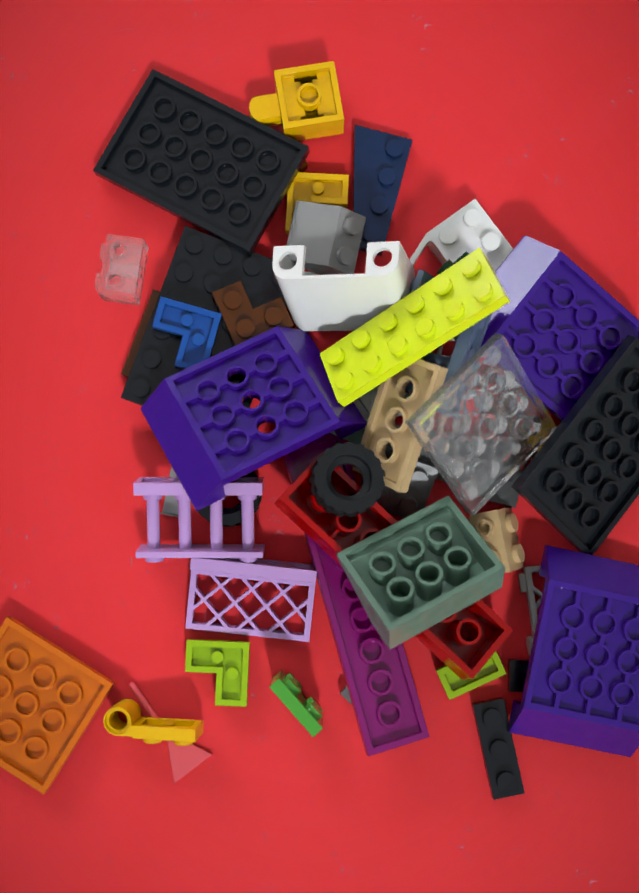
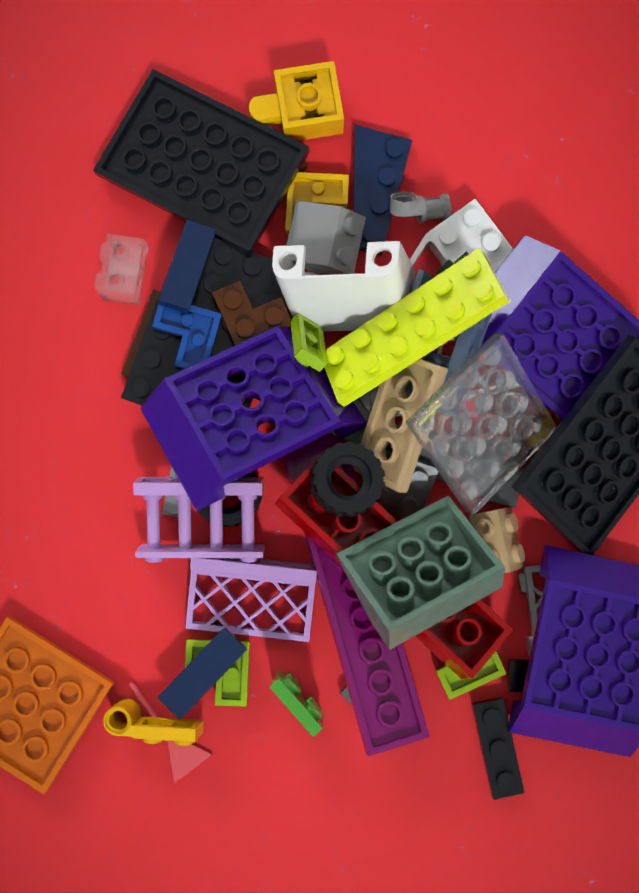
(187, 267): none -> dark blue tile
(202, 673): none -> dark blue tile
(308, 342): none -> lime plate
(409, 204): none -> light grey connector

